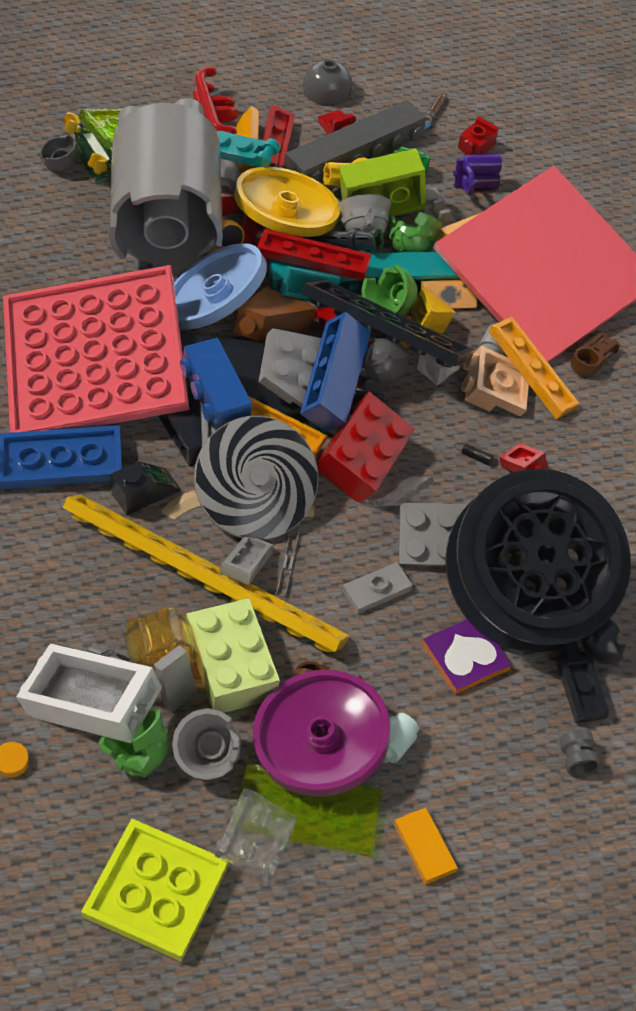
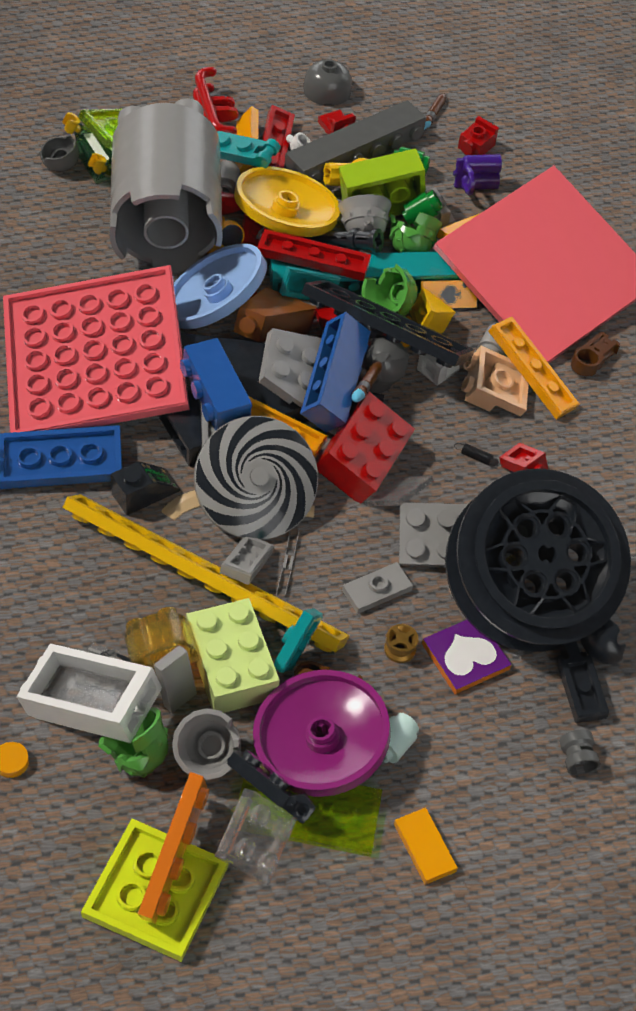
(170, 859): none -> orange wing
(272, 786): none -> black hinge
(296, 639): none -> teal plate
(298, 140): none -> white plate
(365, 384): none -> reddish brown piece
(401, 635): none -> pearl gold wheel
(425, 203): none -> green brick

